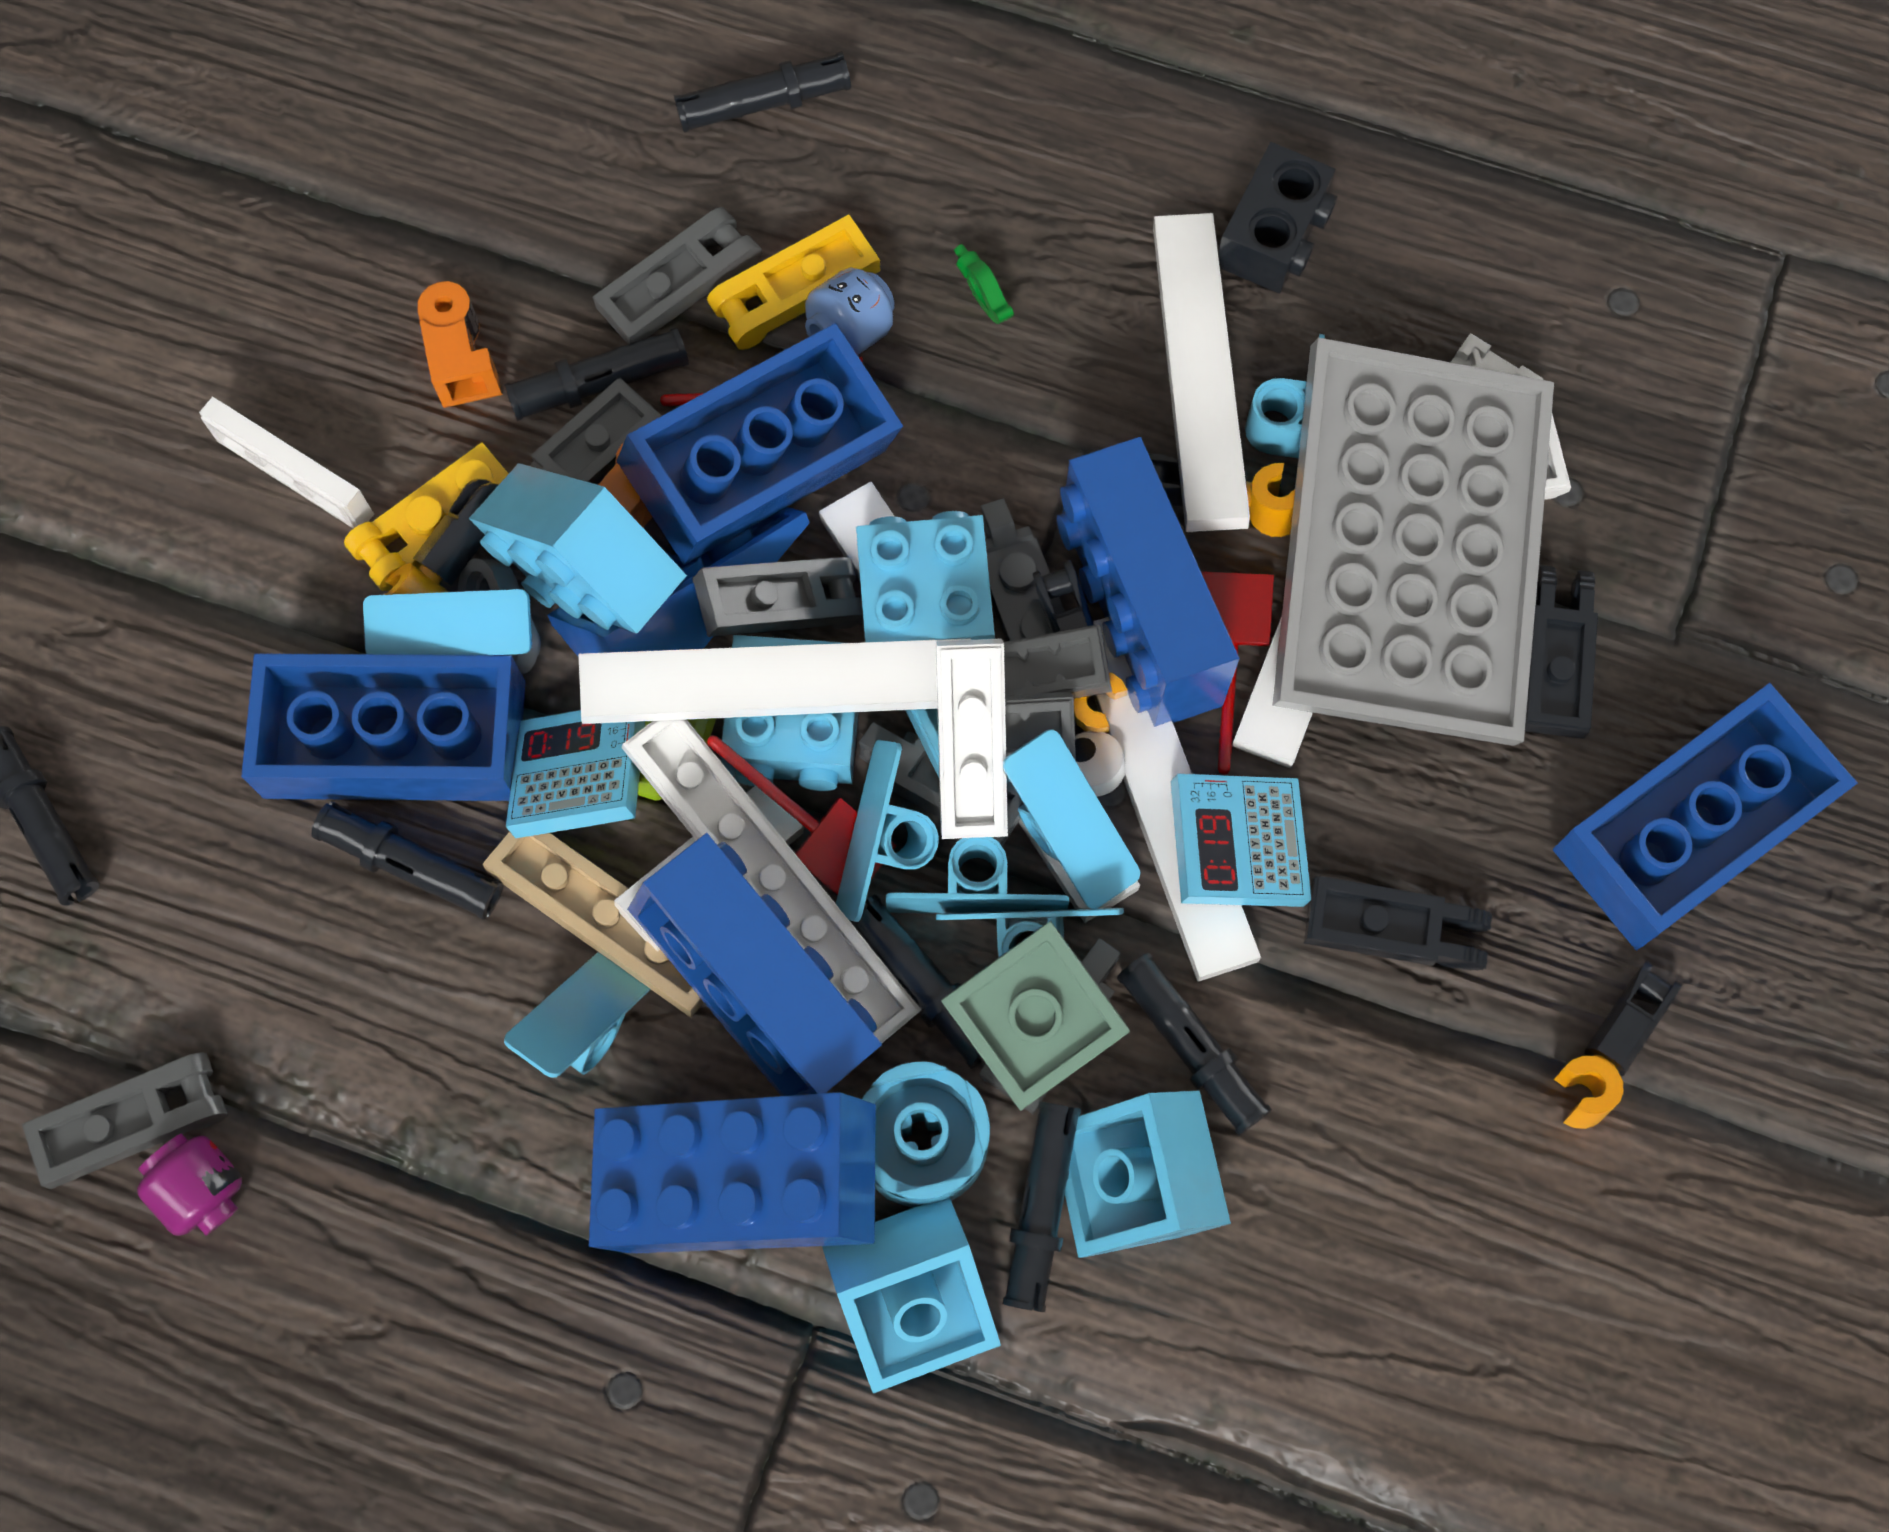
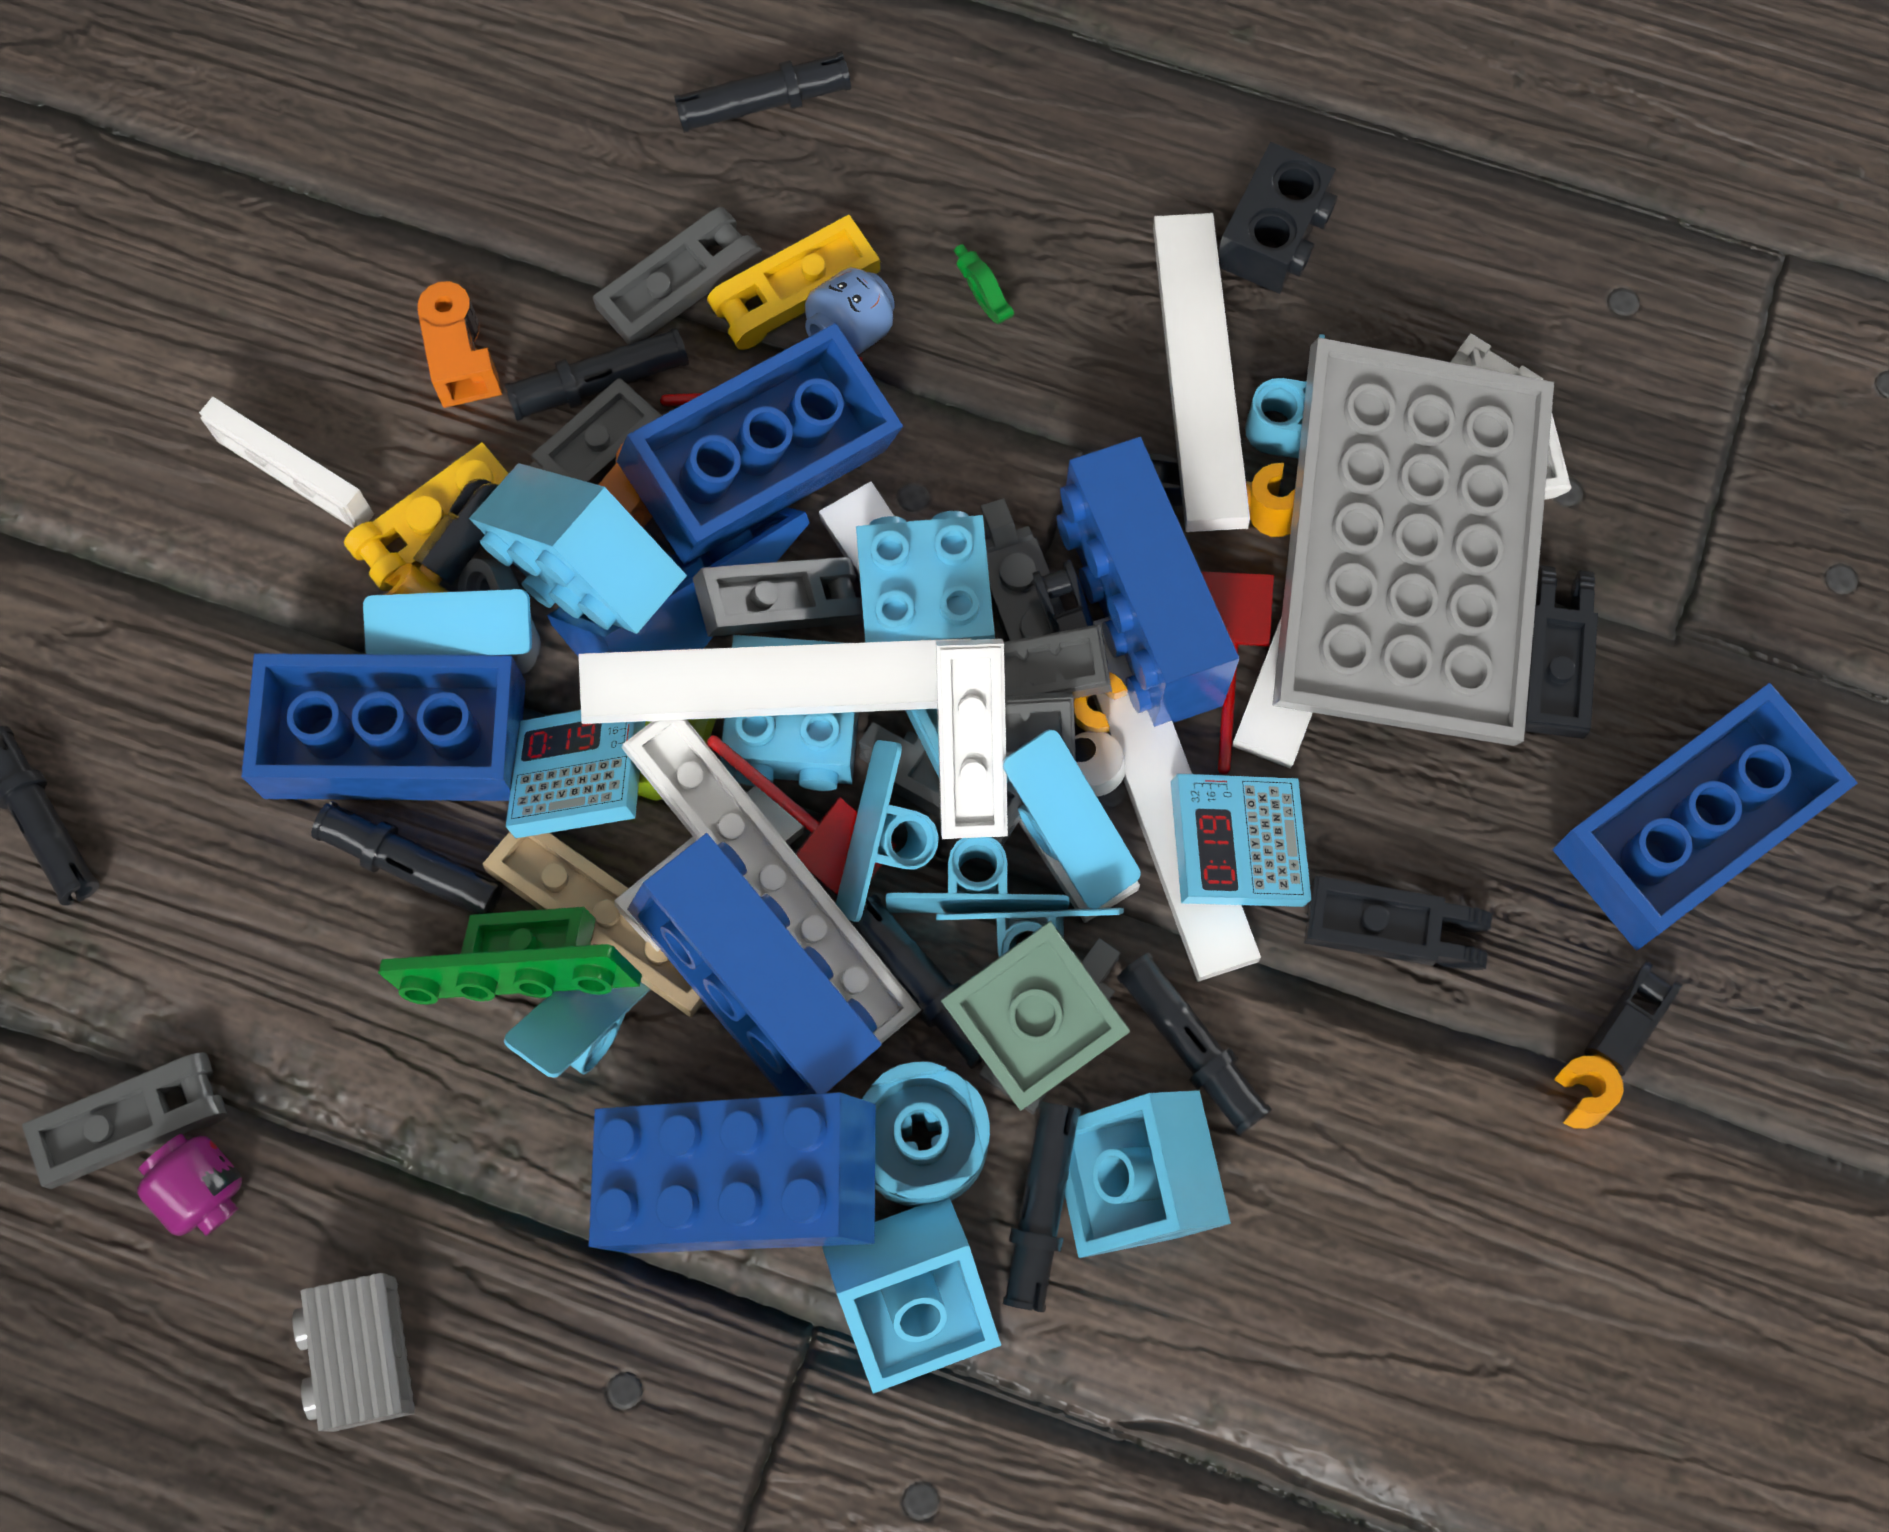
(354, 1353): none -> light grey brick
(516, 955): none -> green bracket

